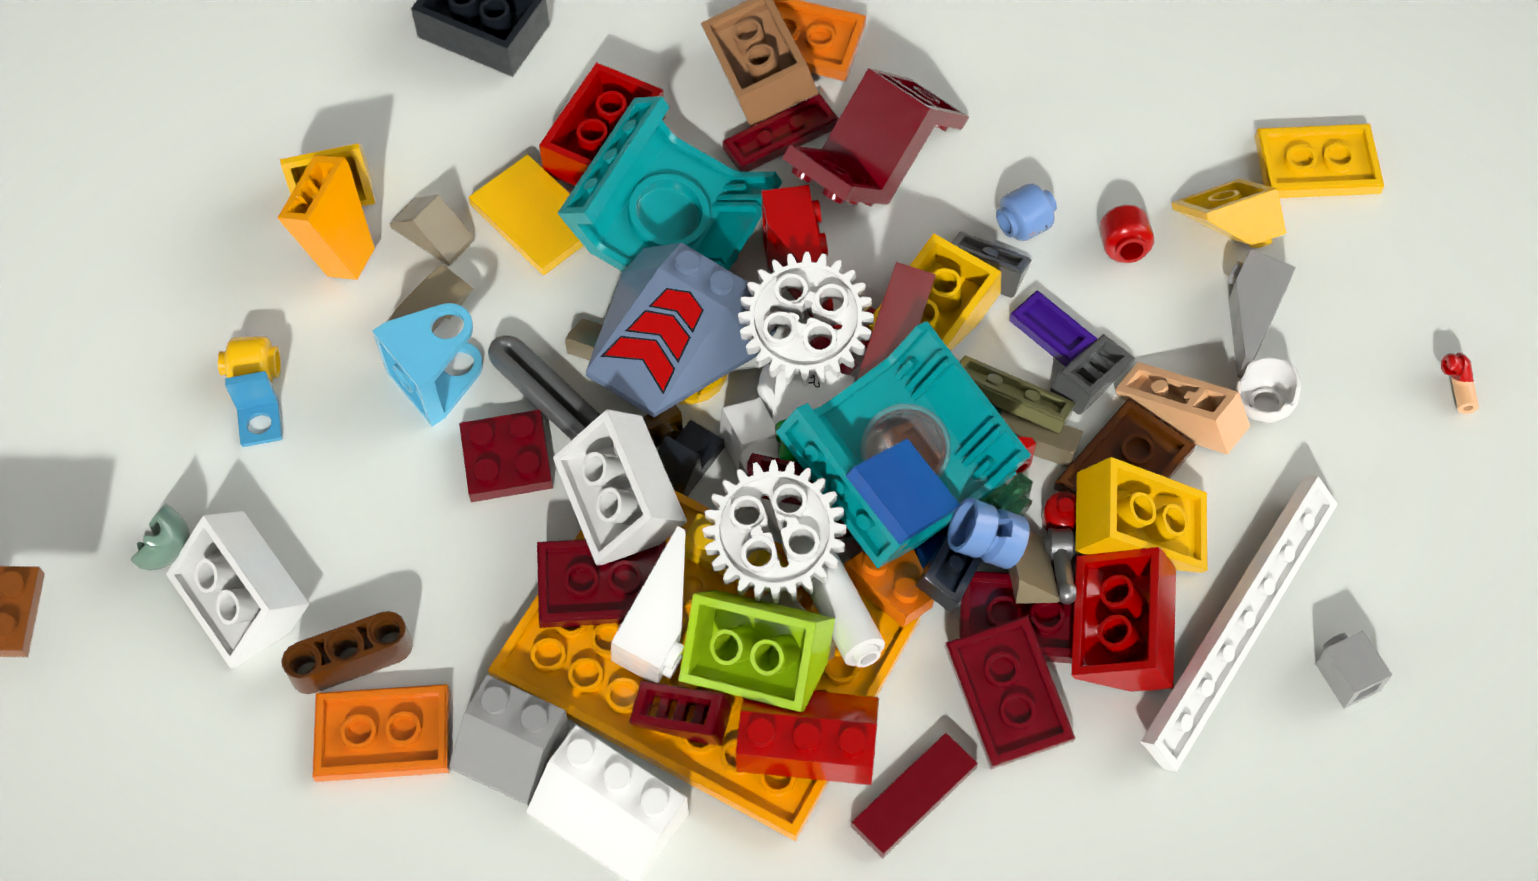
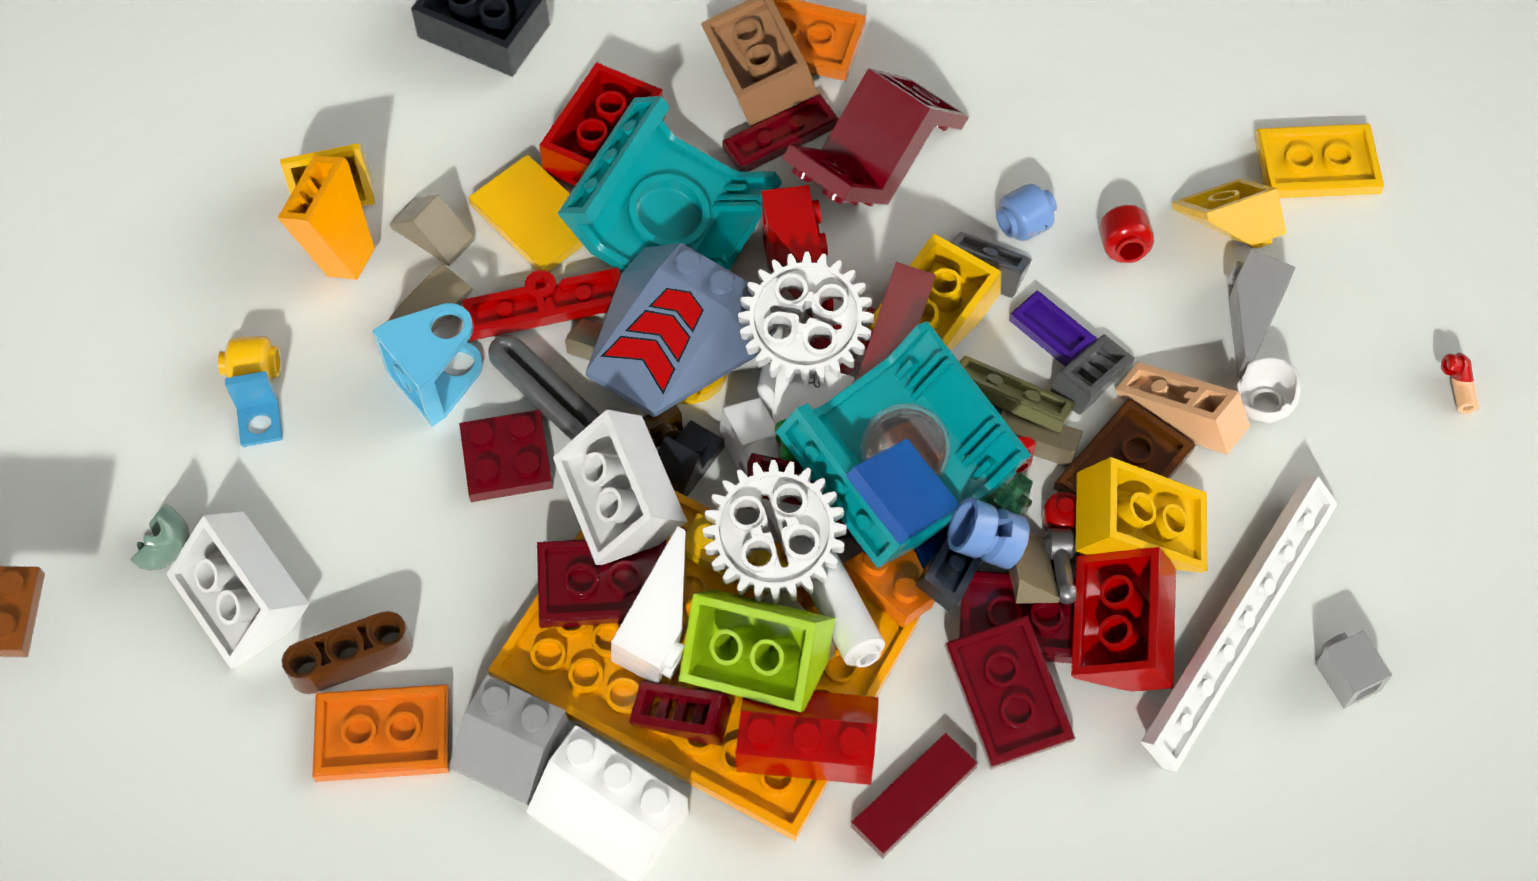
(541, 302): none -> red hinge

